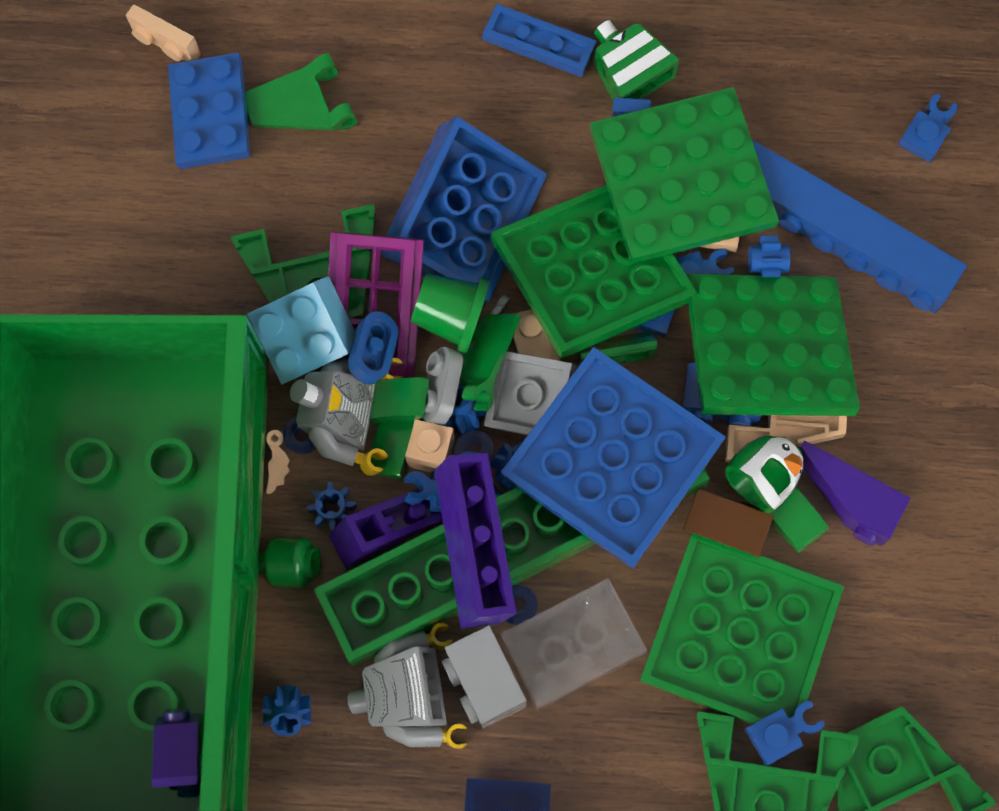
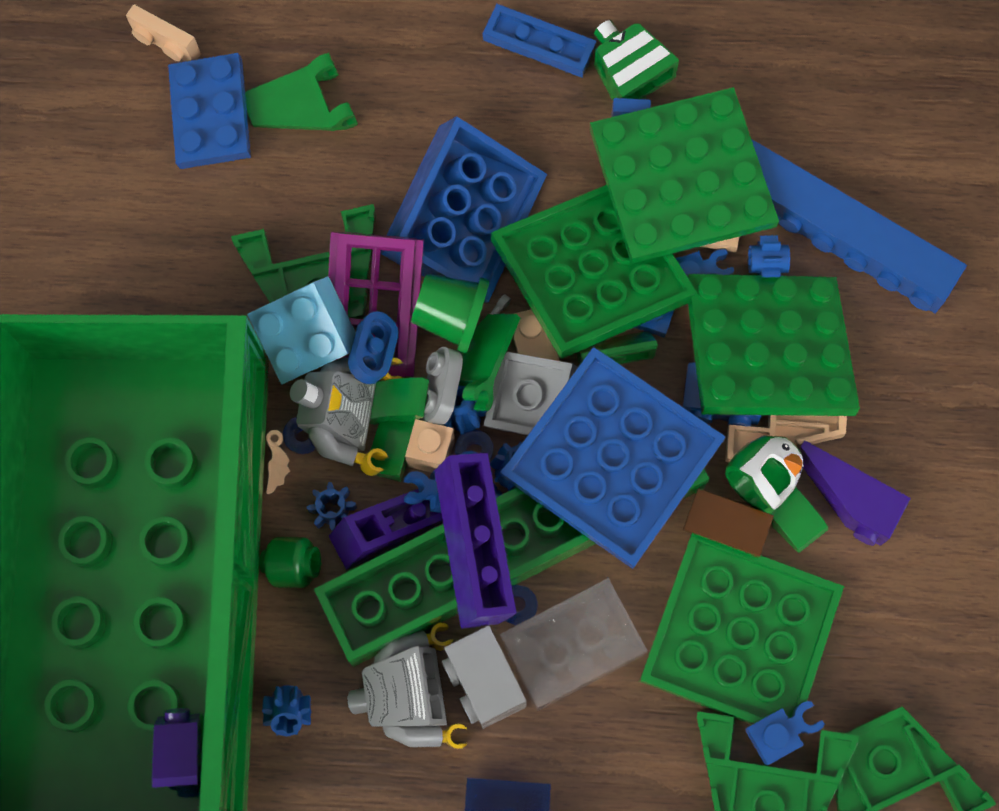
(928, 130): blue plate -> none

